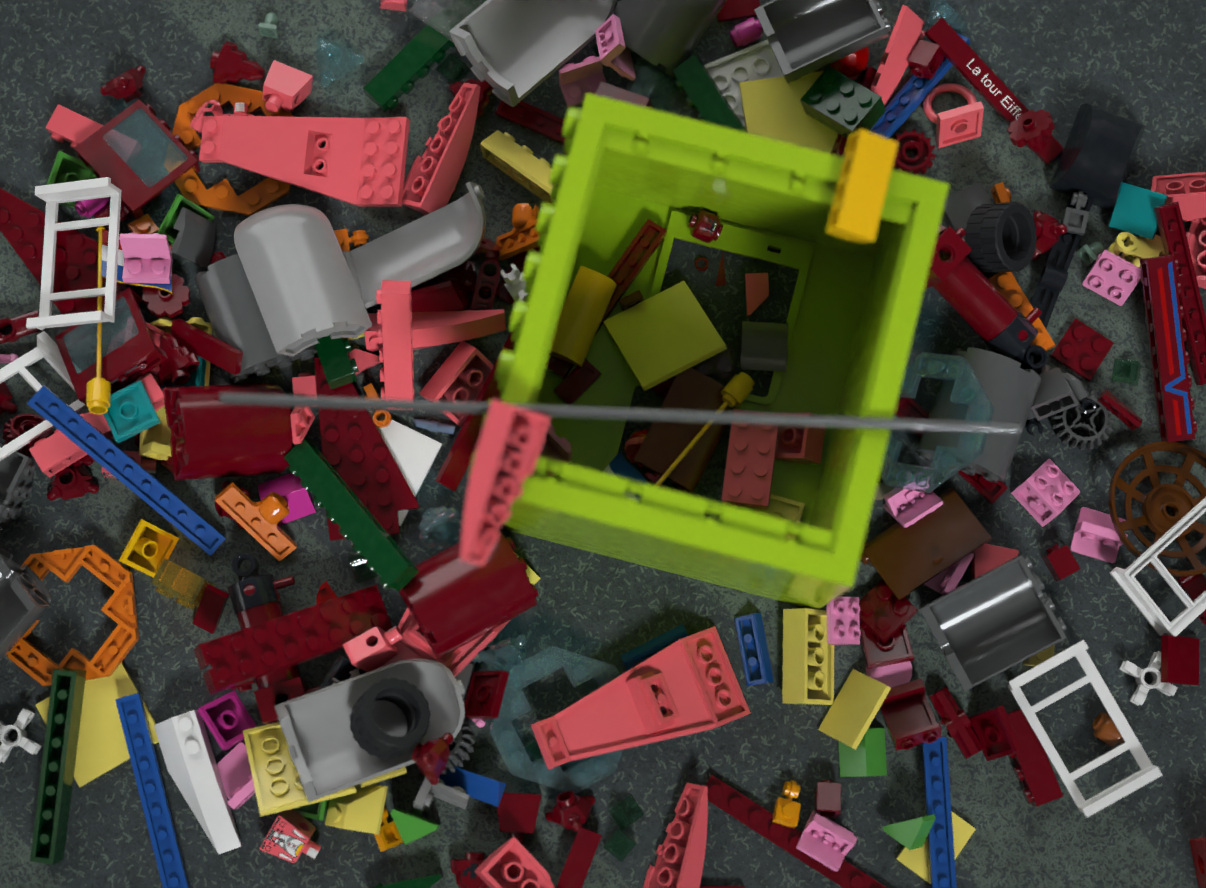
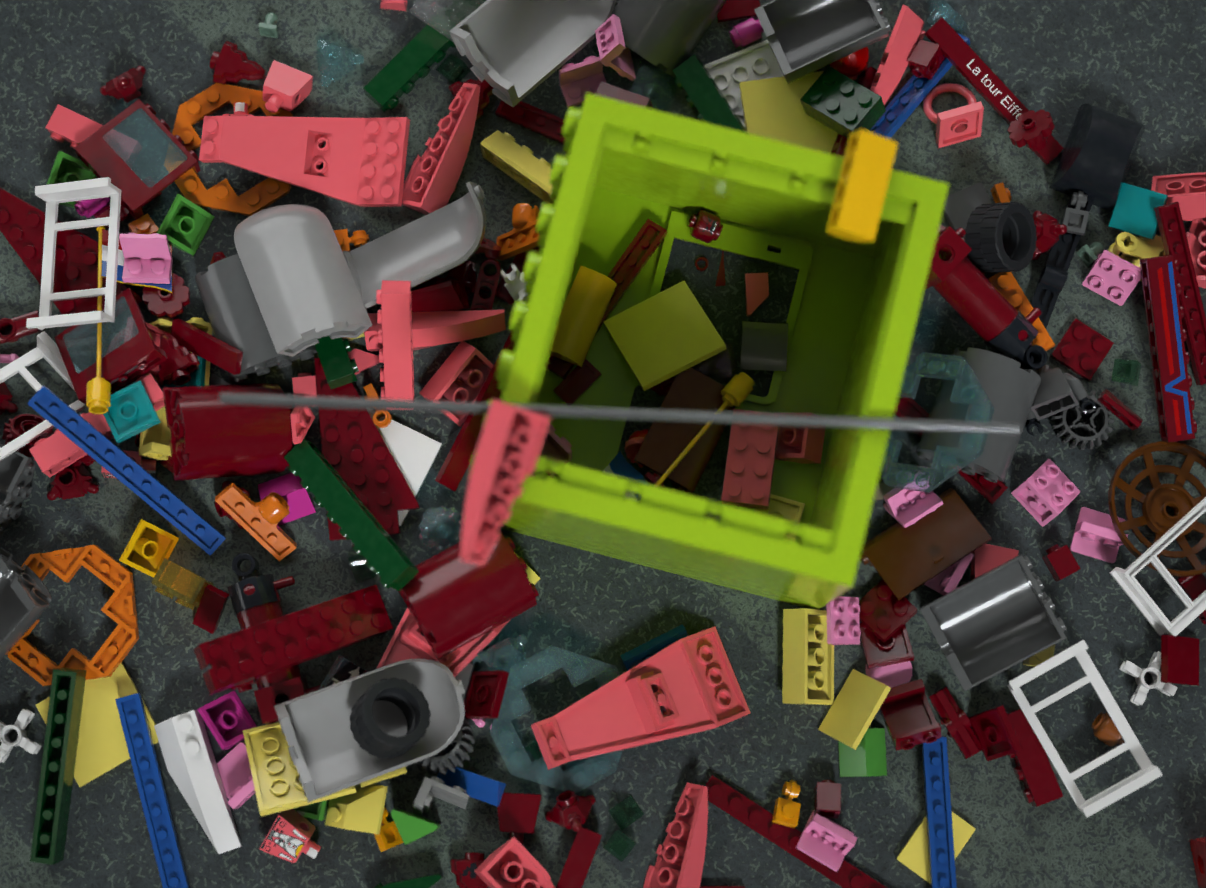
(194, 238): dark grey slope -> none
(210, 108): coral rock -> none
(325, 593): red tile -> none
(373, 648): coral torso -> none
(433, 757): dark red rock -> none
(435, 426): sand blue piece -> none
(631, 300): reddish brown tile -> none
(756, 647): blue slope -> none
(911, 832): bright green slope -> none
(920, 146): dark red gear -> none

